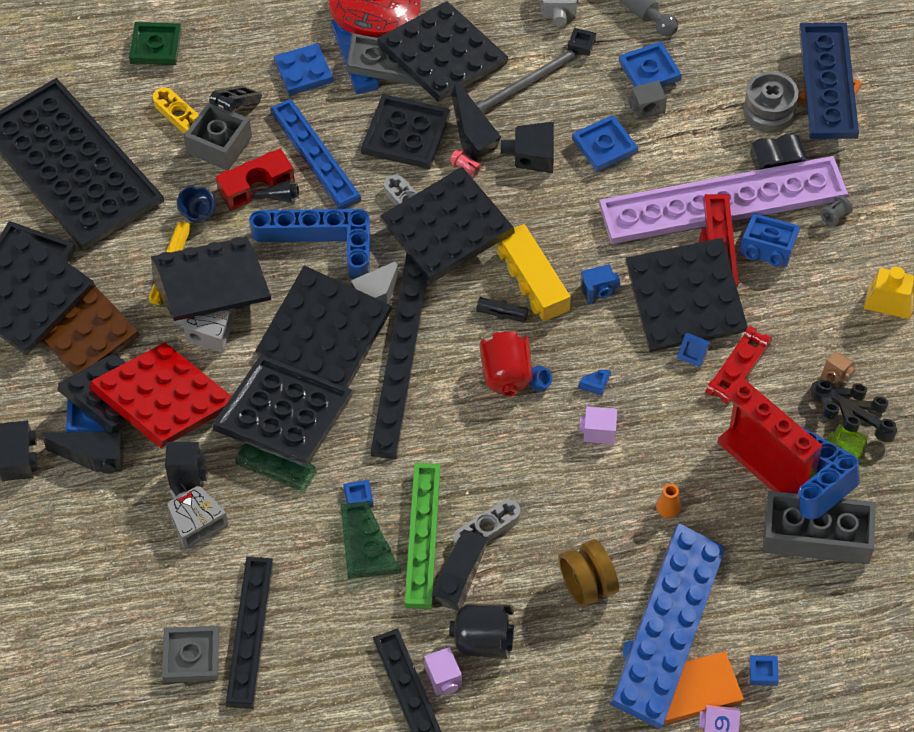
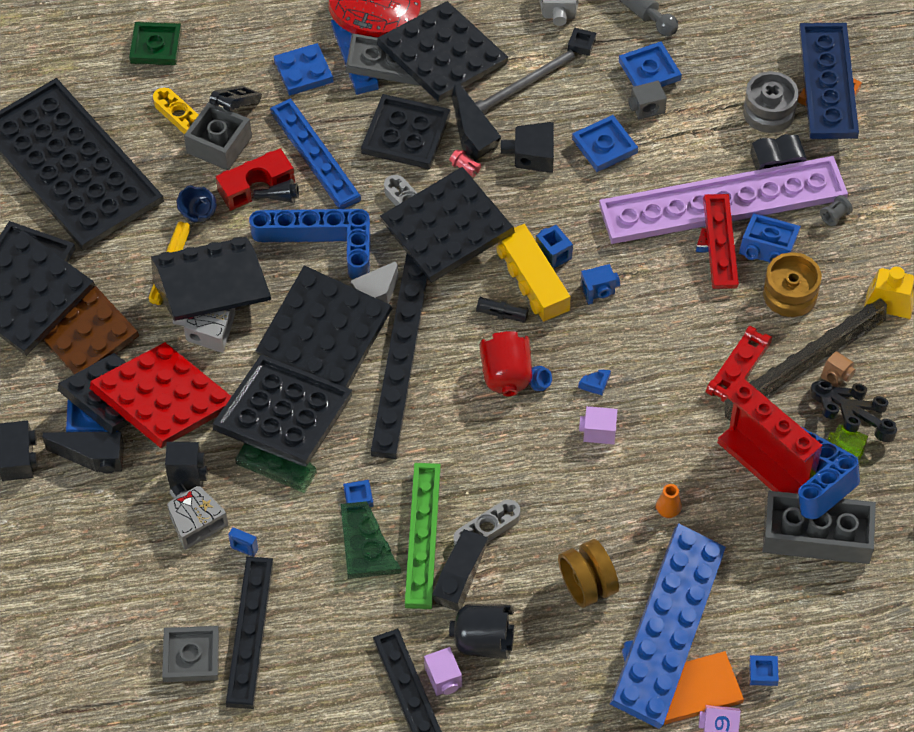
(243, 542): none -> blue tile
(555, 245): none -> blue brick
(686, 293): black plate -> none
(693, 349): blue plate -> none
(792, 284): none -> pearl gold wheel
(817, 351): none -> clear smoke plate

